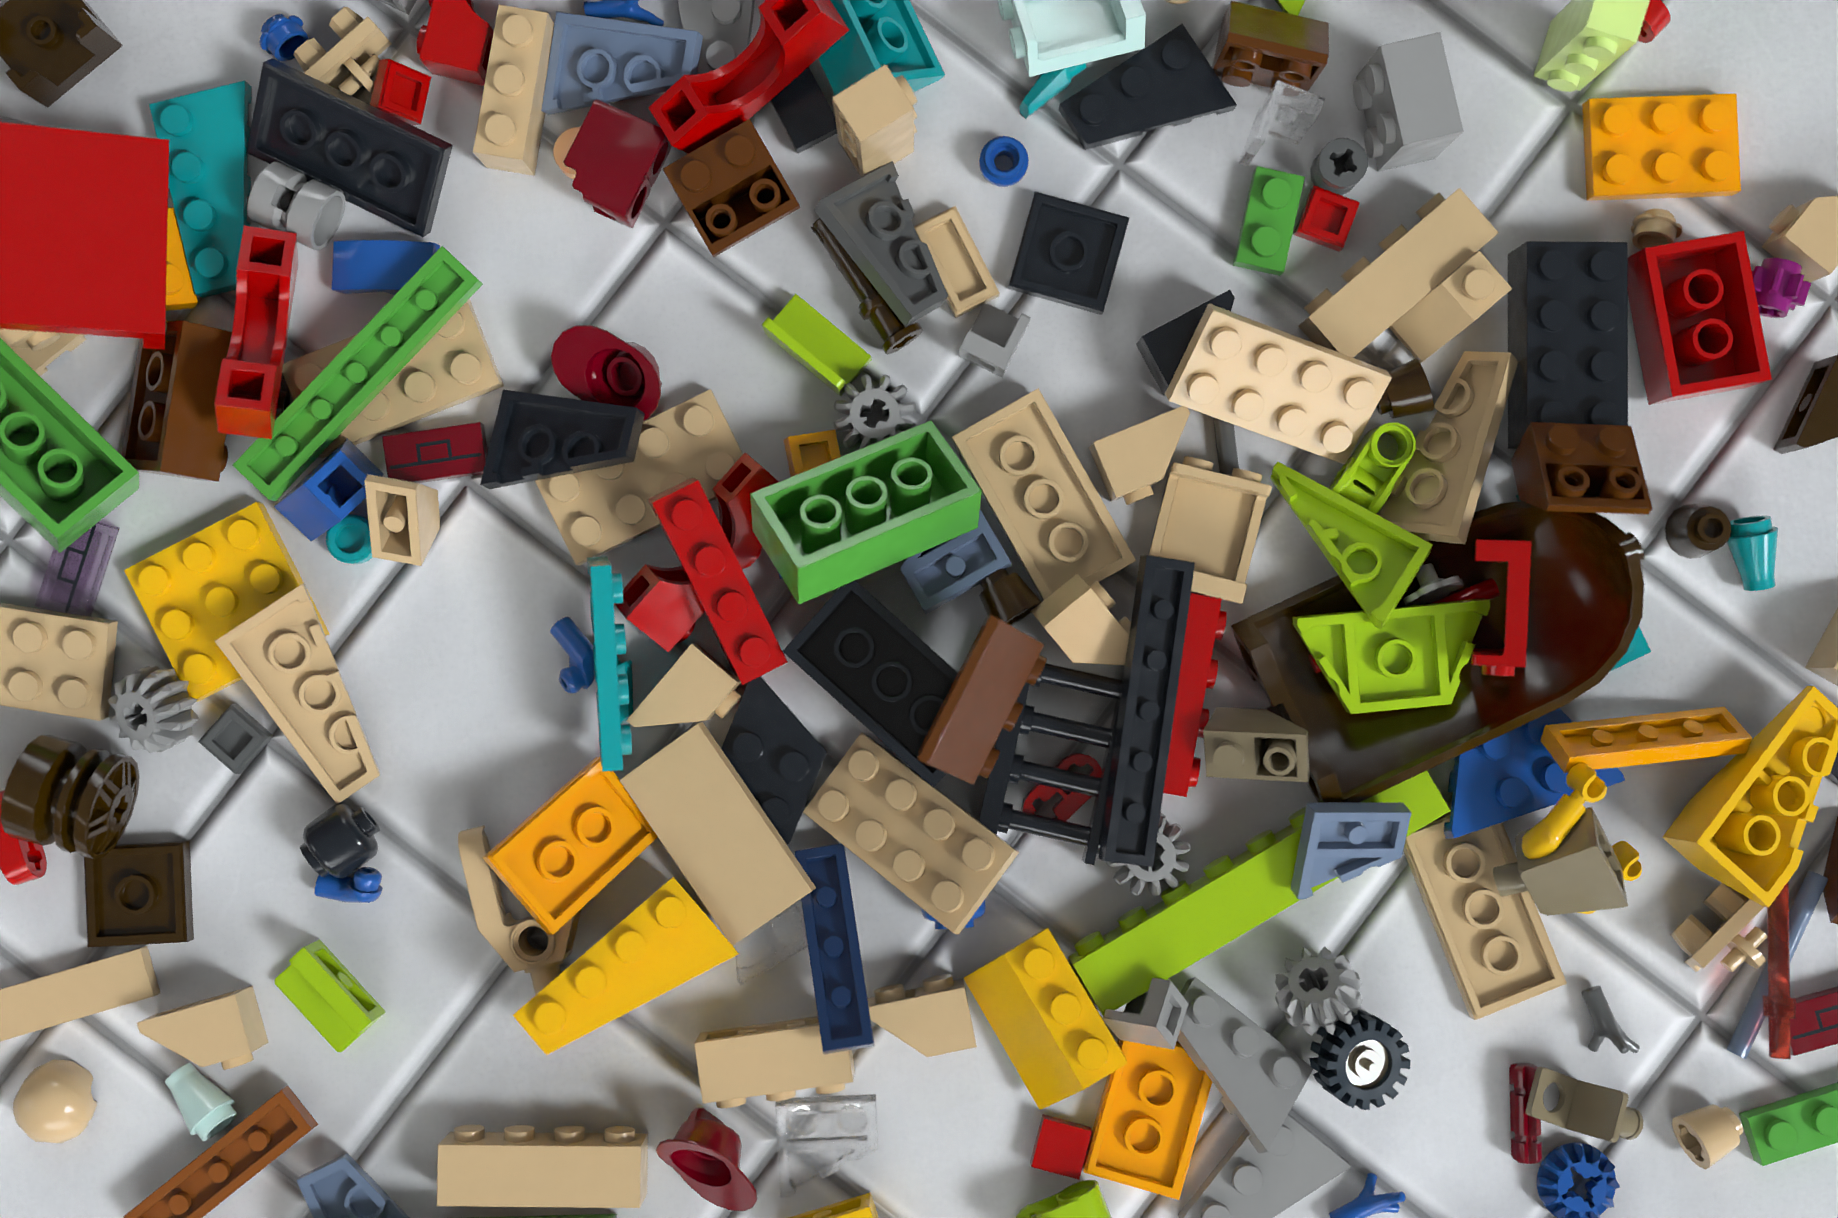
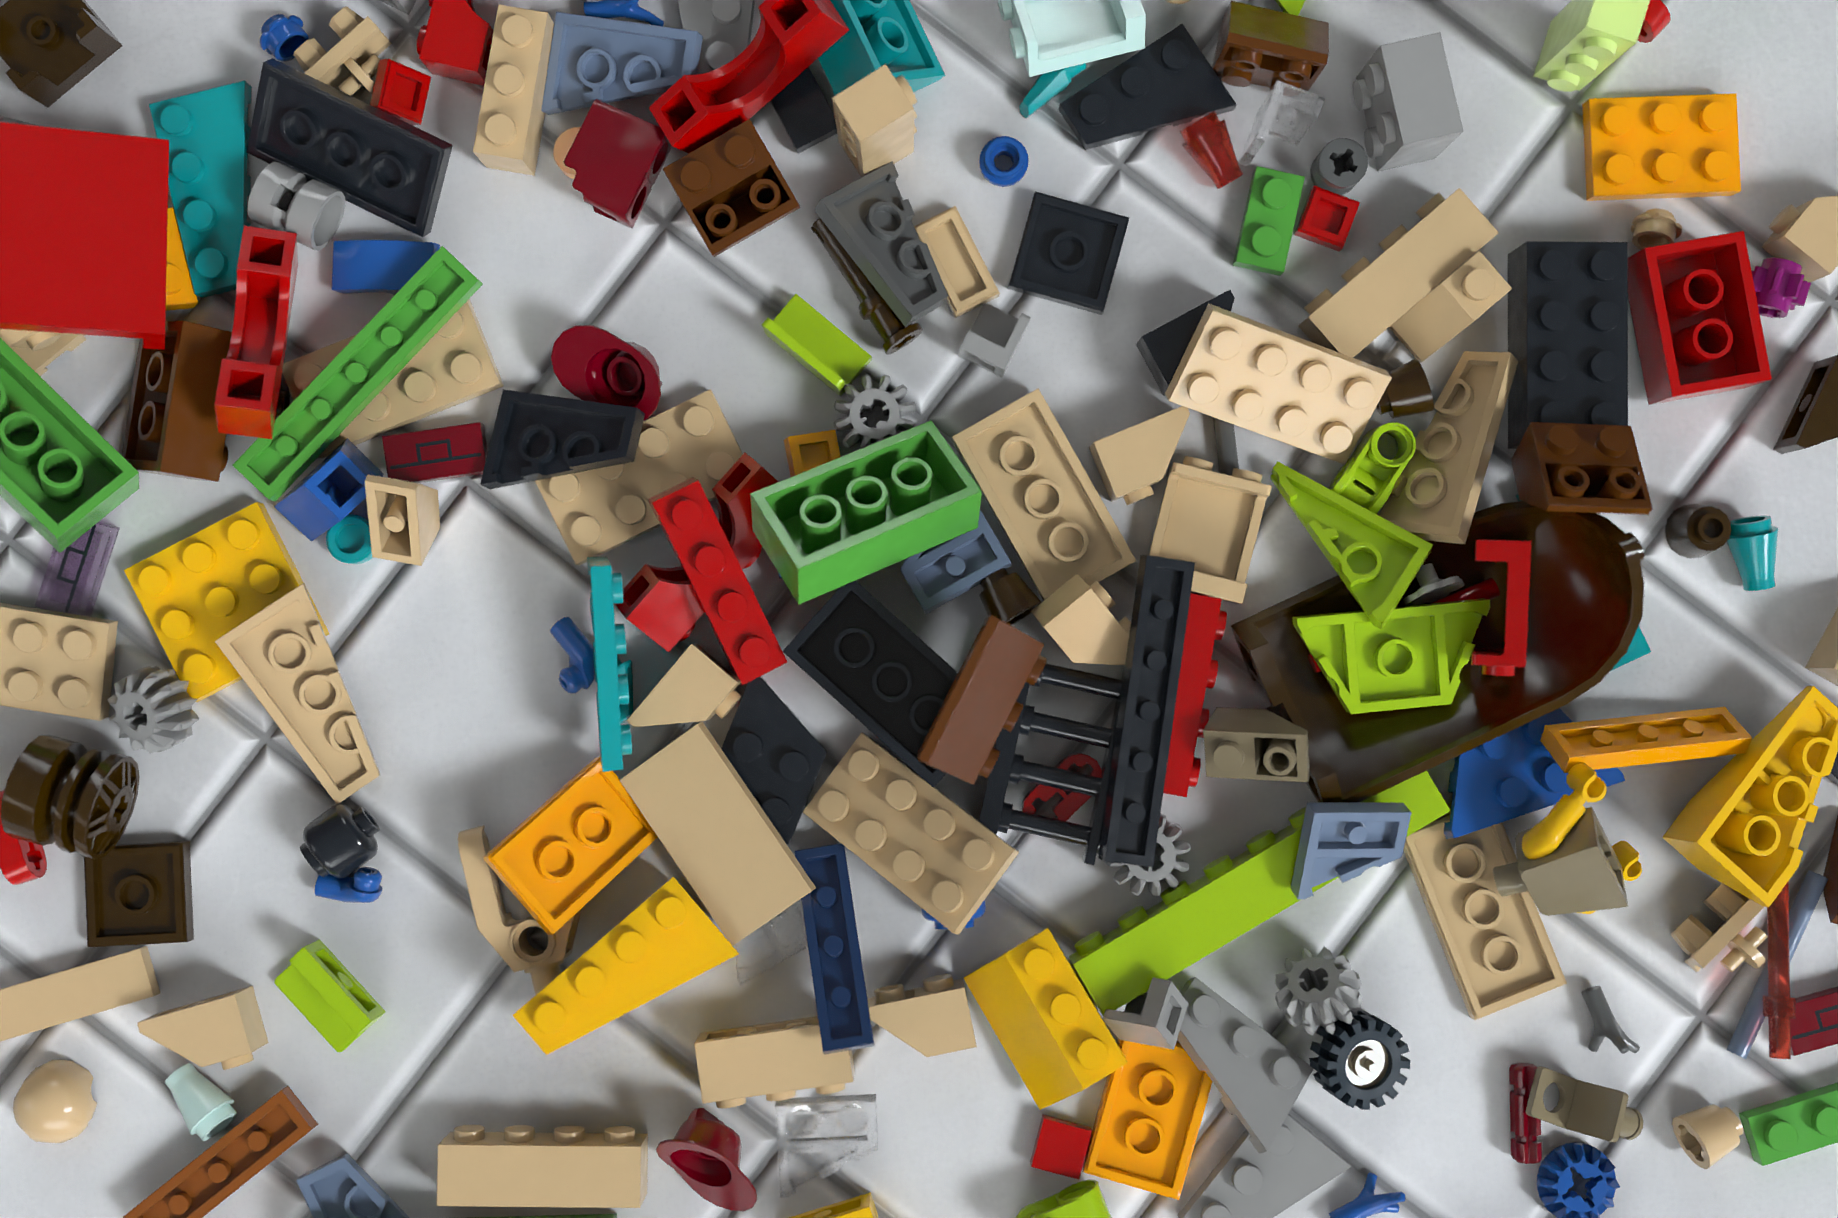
(236, 738): dark grey tile -> none
(1212, 149): none -> clear red cone

